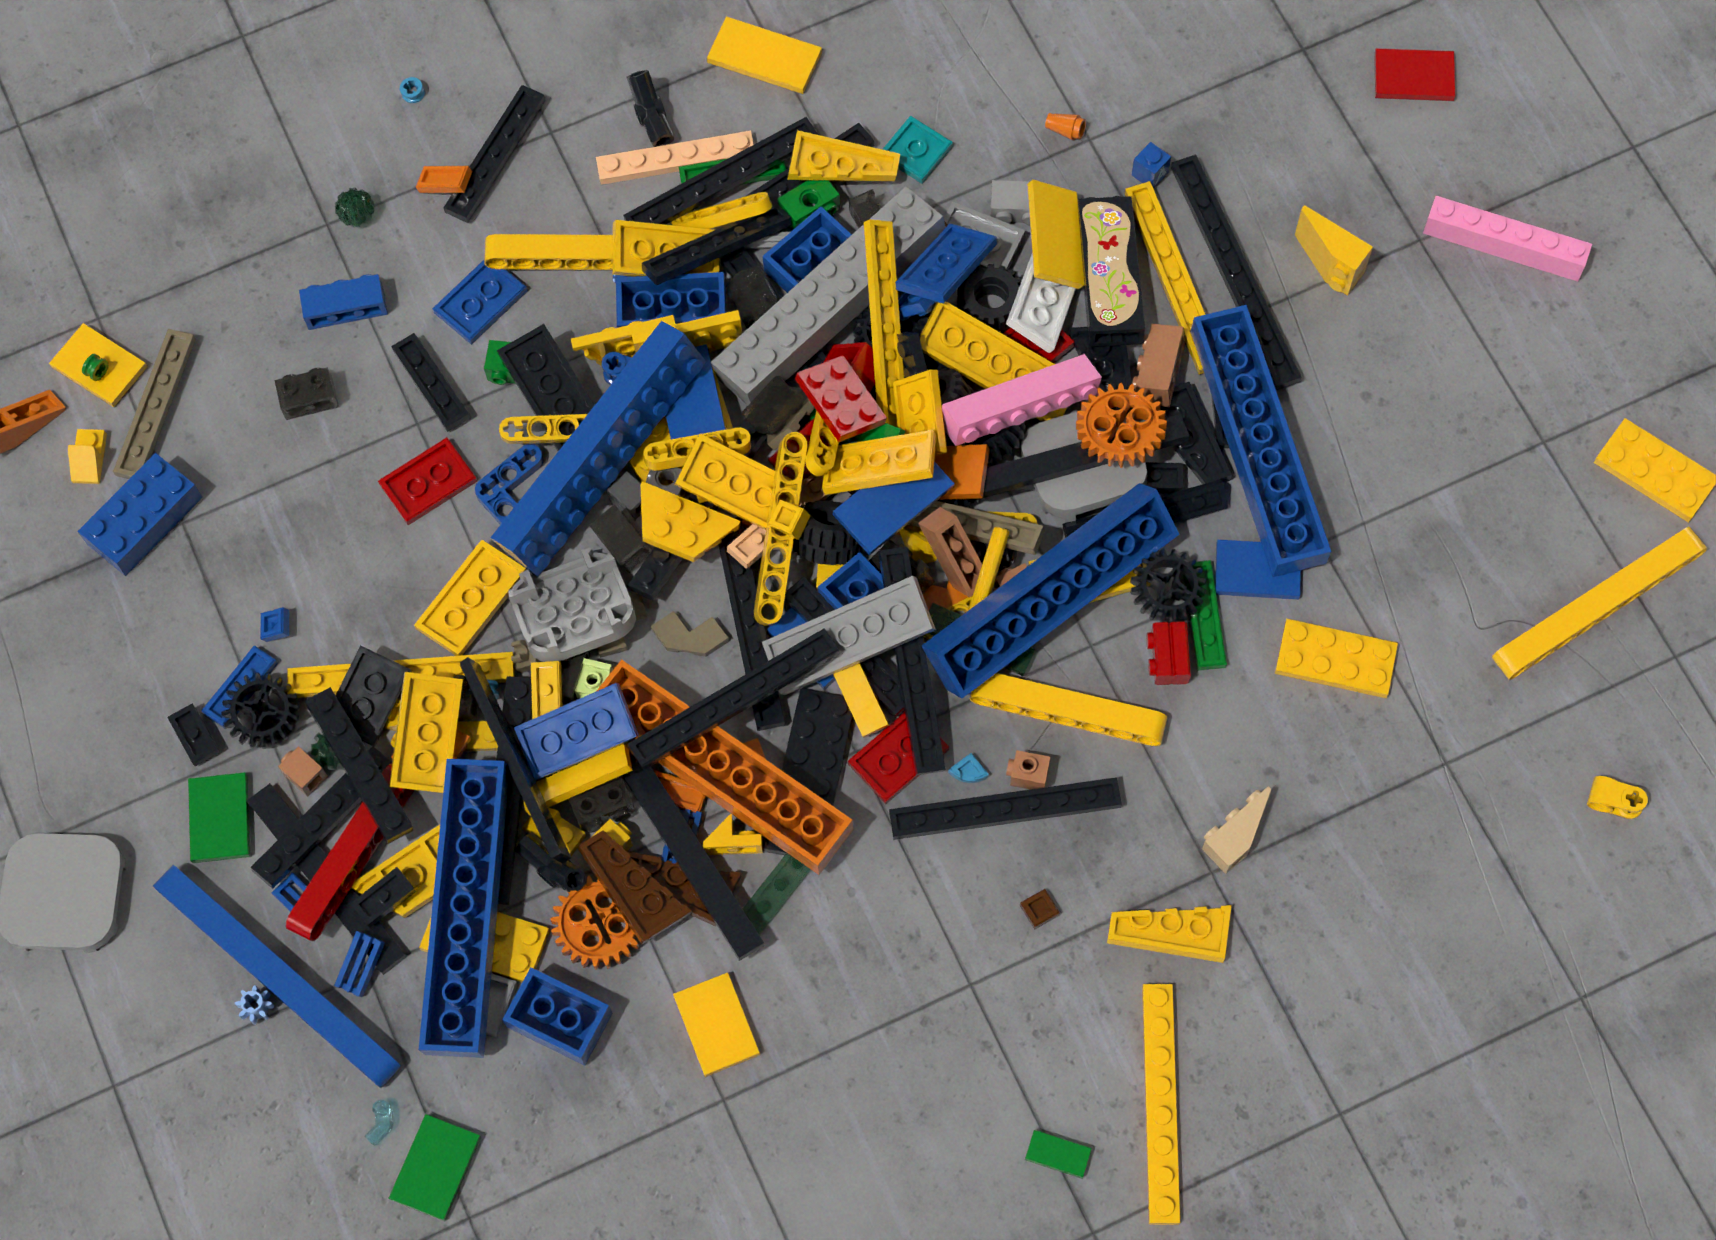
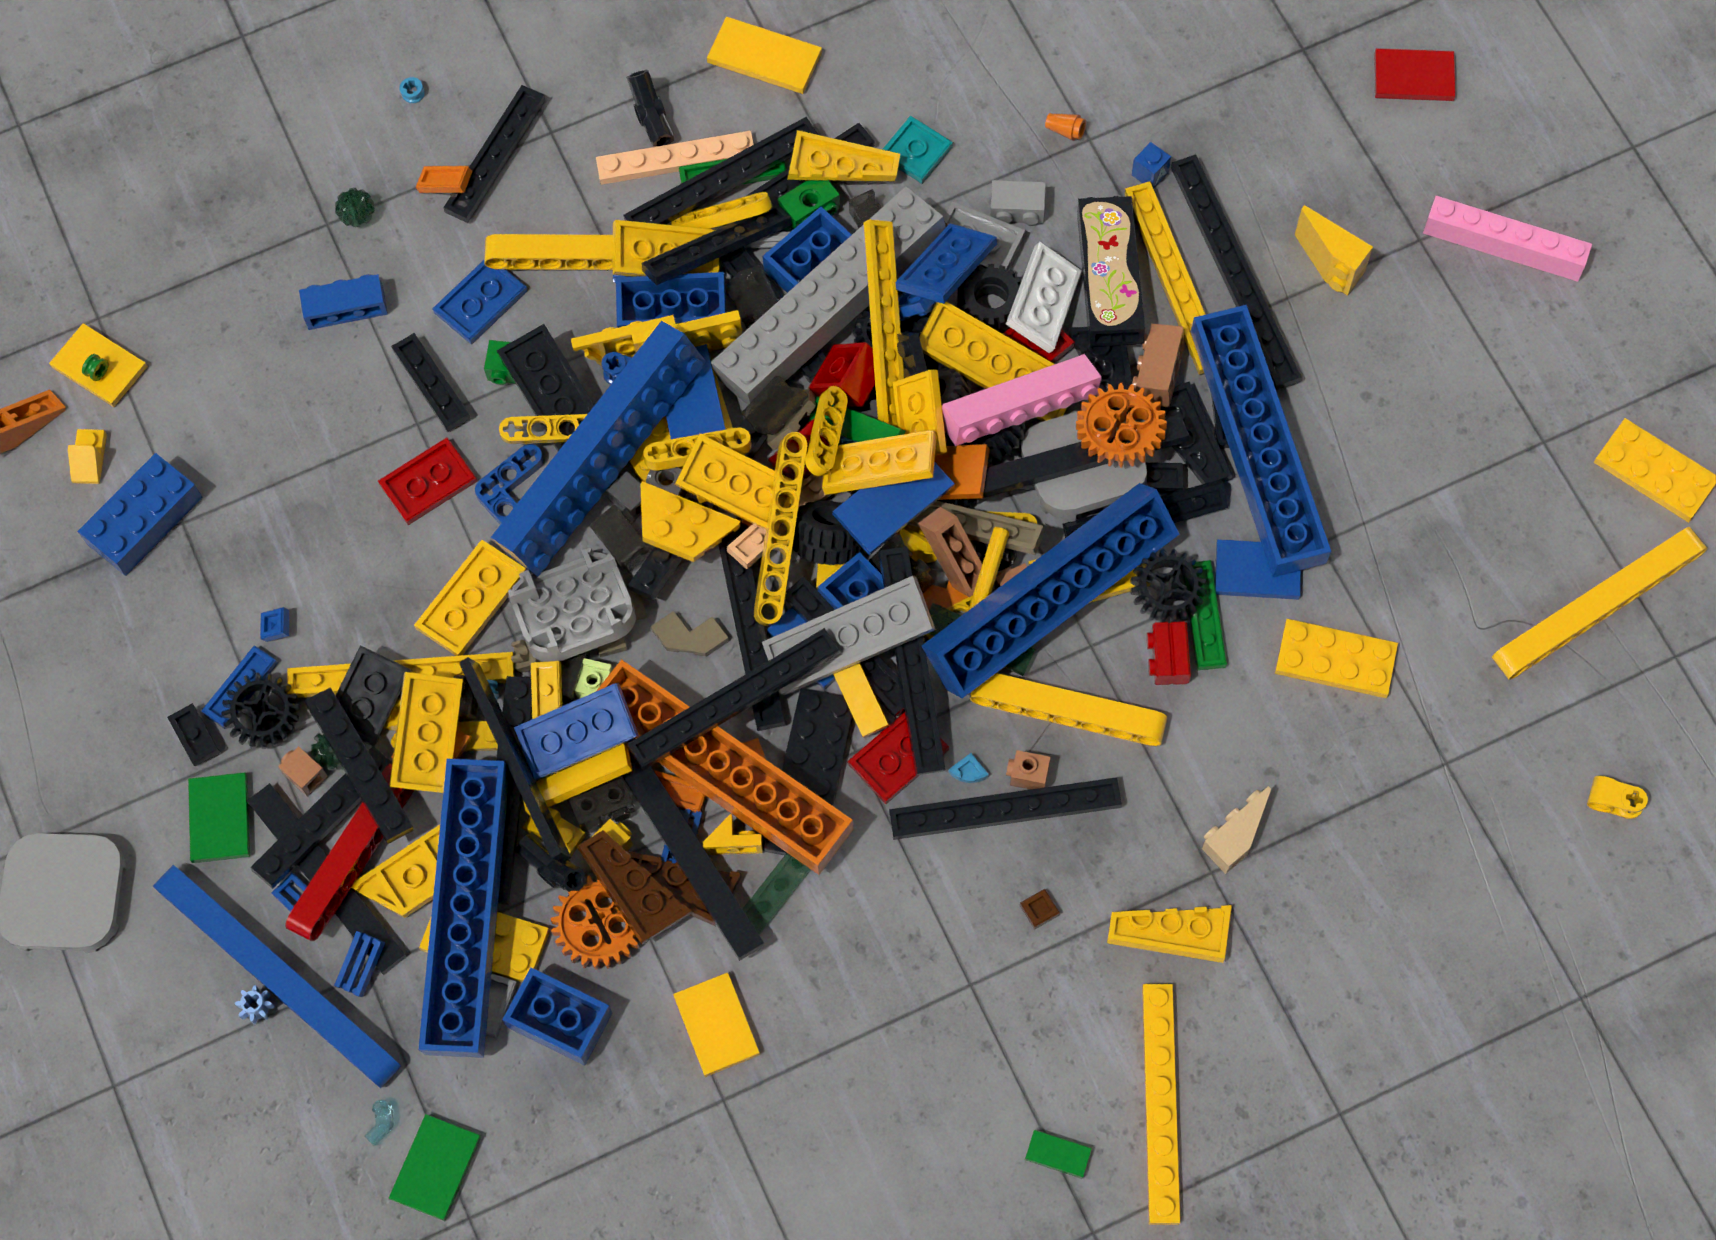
(155, 403): dark tan plate -> none
(306, 393): clear smoke brick -> none
(383, 897): black plate -> none
(789, 519): yellow slope -> none
(840, 398): plate -> none
(1055, 234): yellow tile -> none

